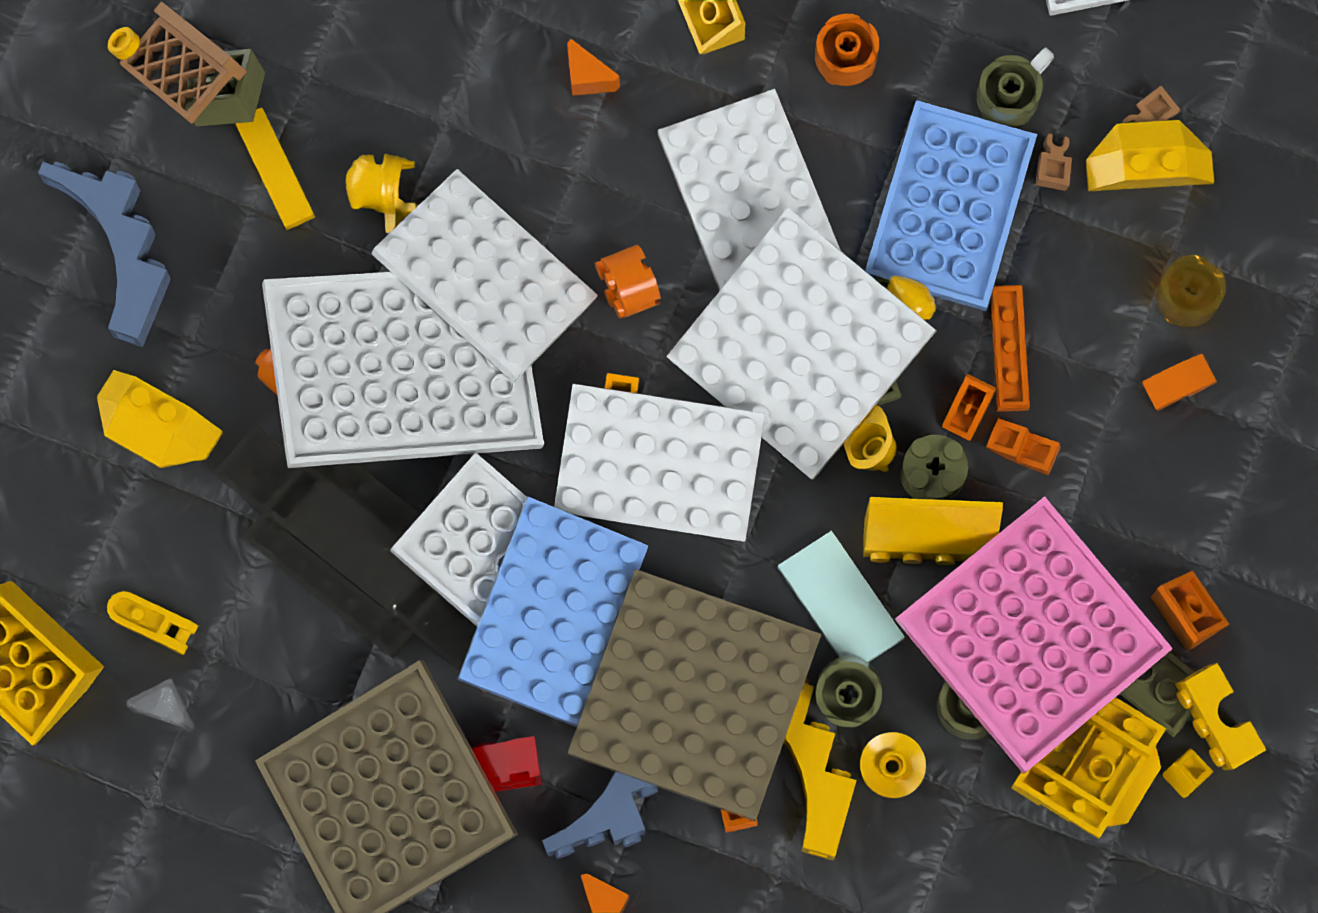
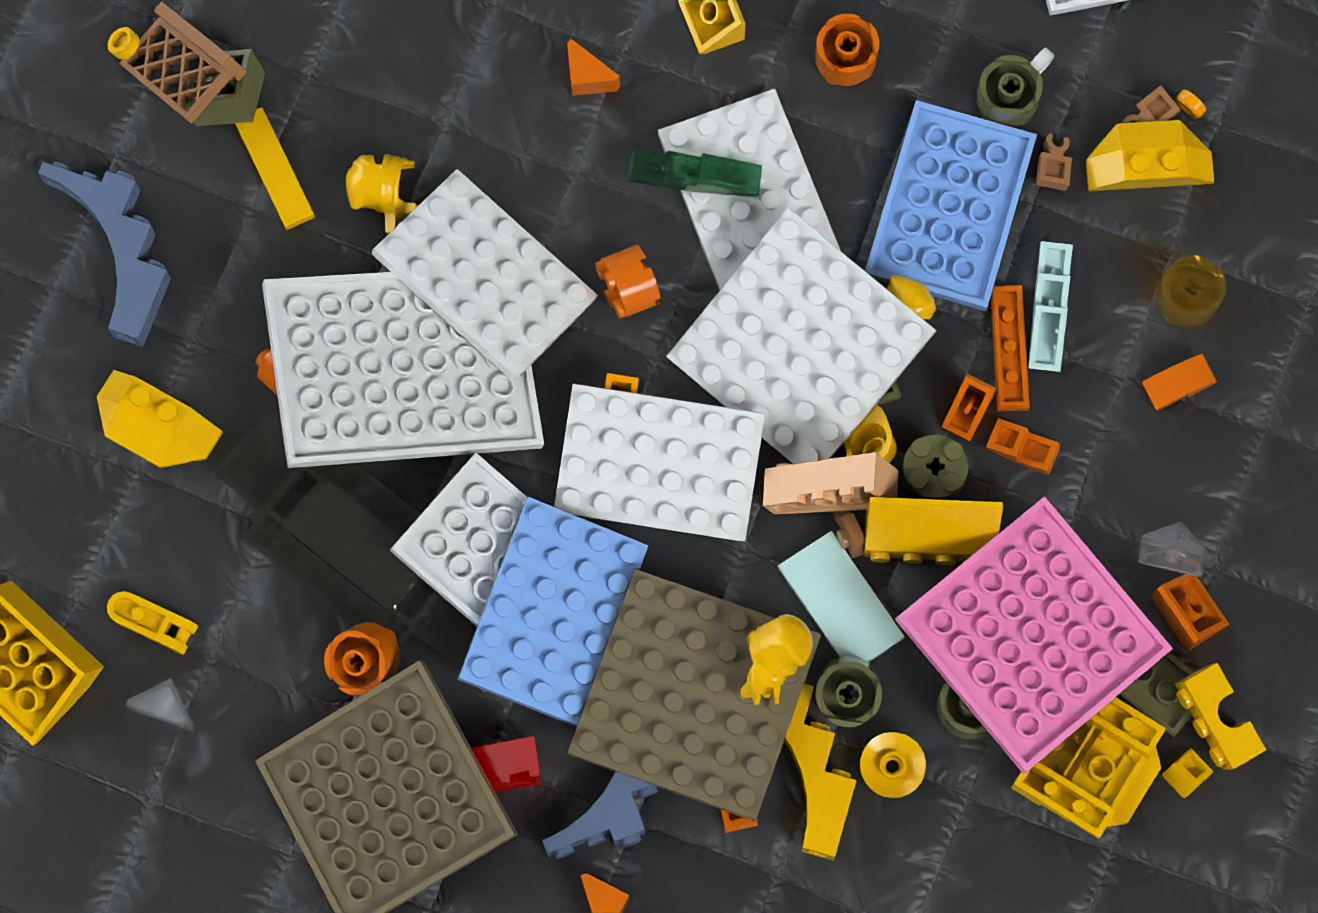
(362, 658): none -> orange brick
(695, 173): none -> clear green slope
(776, 653): none -> yellow piece
(829, 484): none -> light nougat wedge
(850, 533): none -> medium nougat plate
(1050, 306): none -> light aqua slope
(1173, 550): none -> clear slope
(1190, 104): none -> light orange tile

